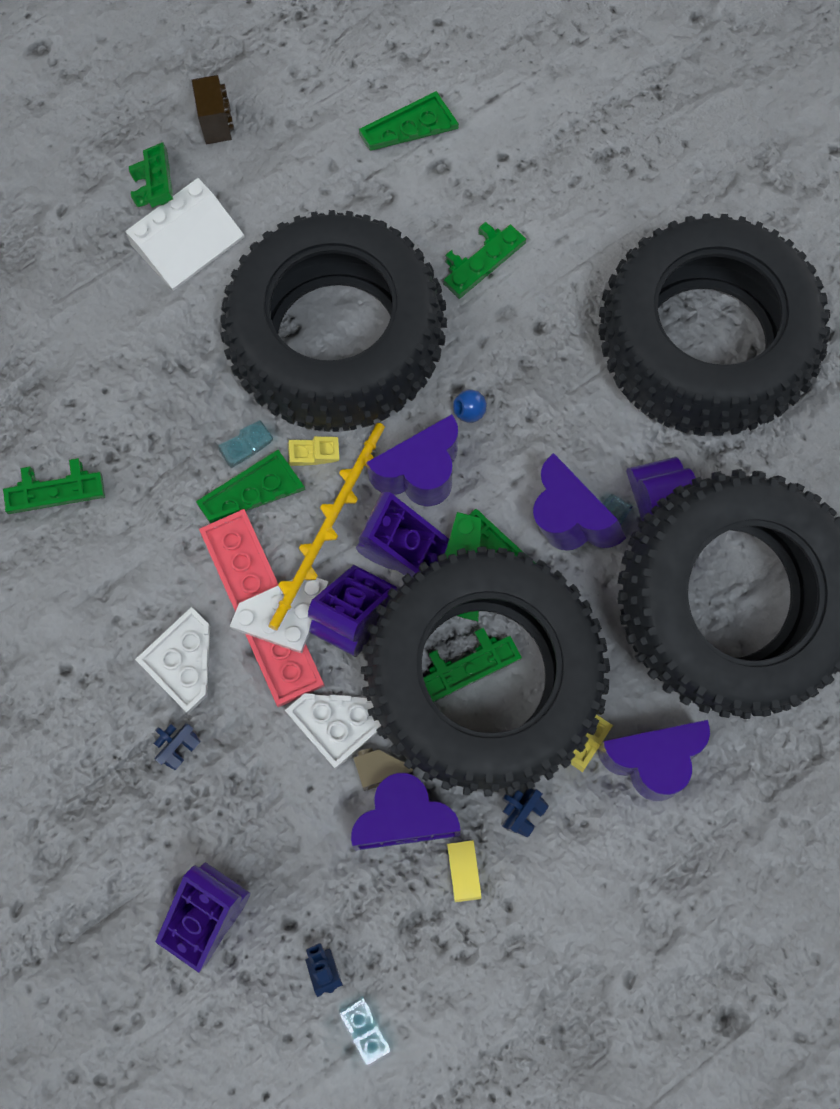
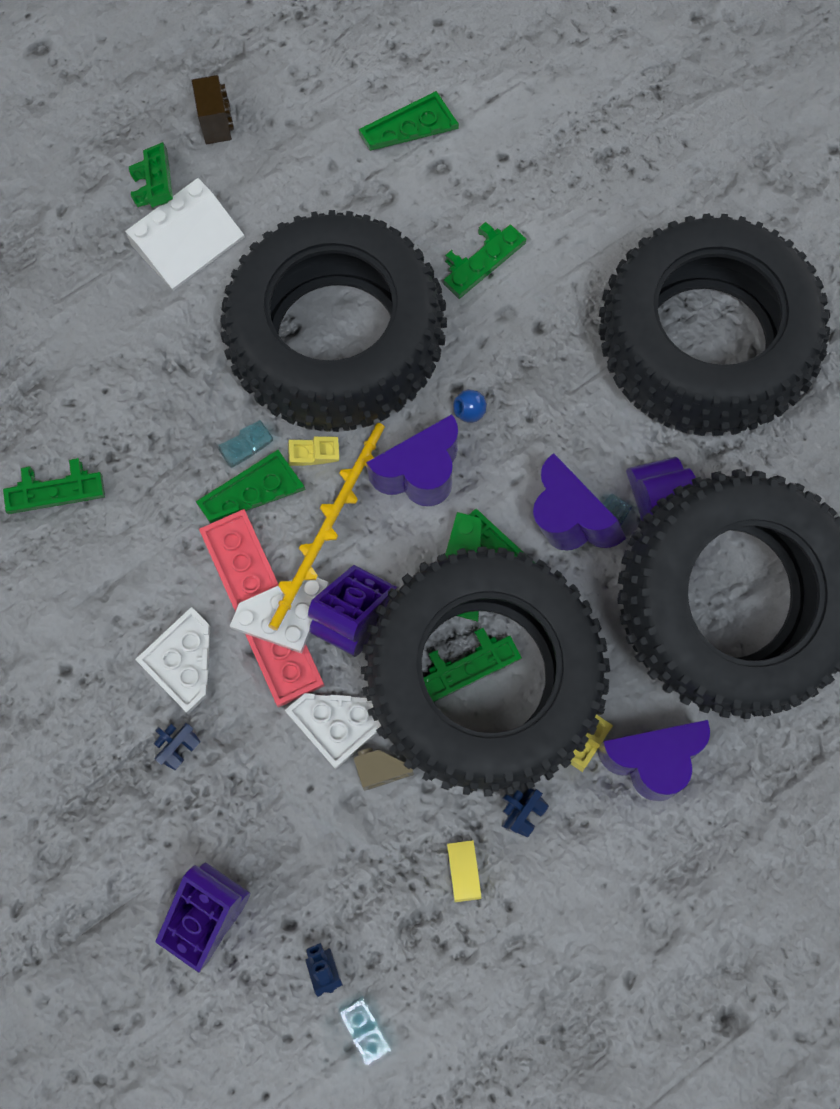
(399, 537): dark purple brick -> none
(403, 816): dark purple brick -> none

